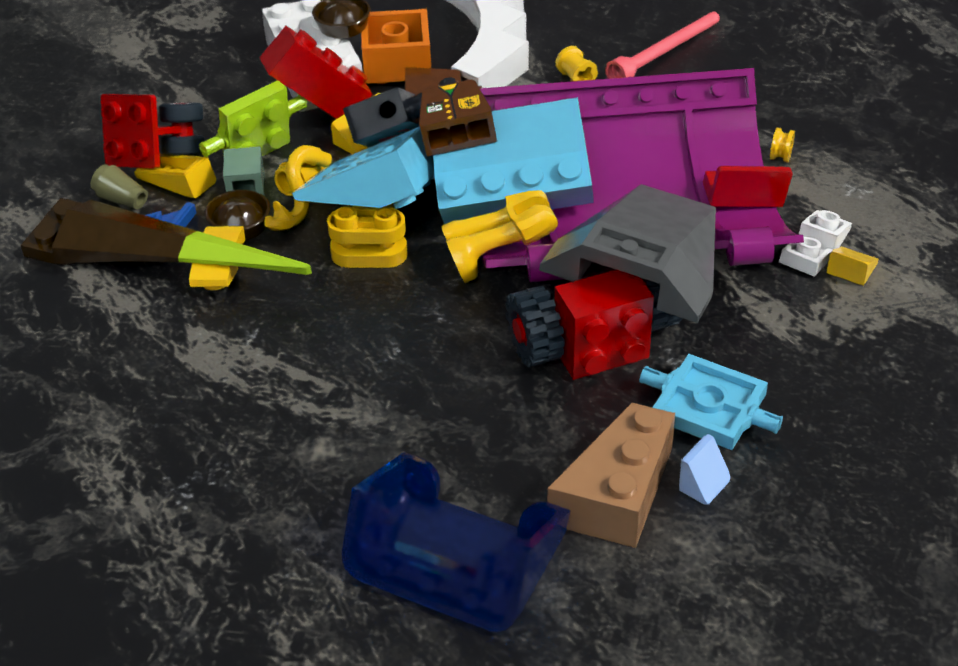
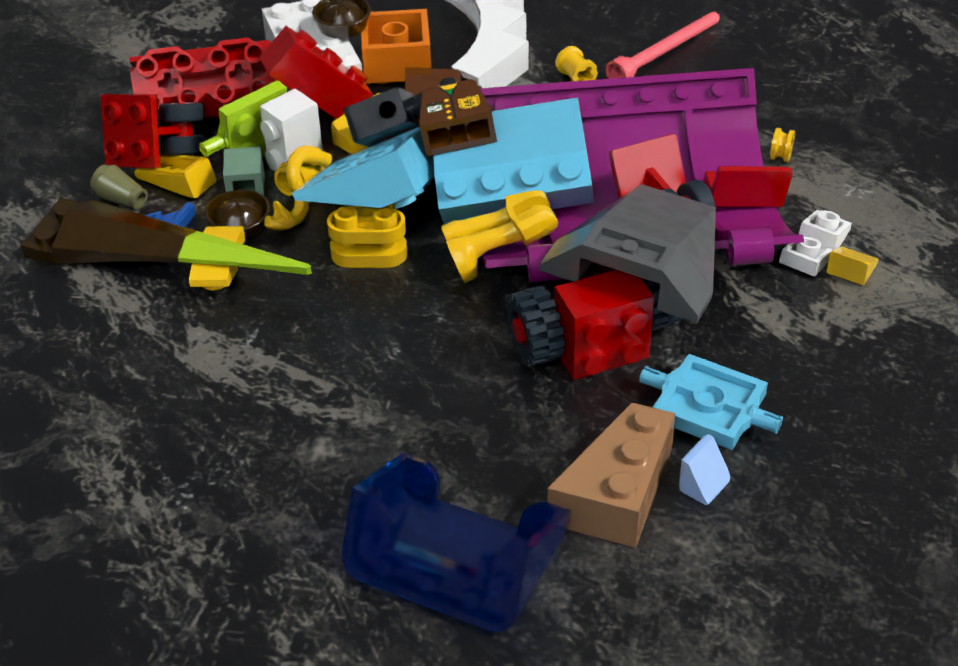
(201, 75): none -> red brick
(288, 124): none -> white brick
(656, 165): none -> plate

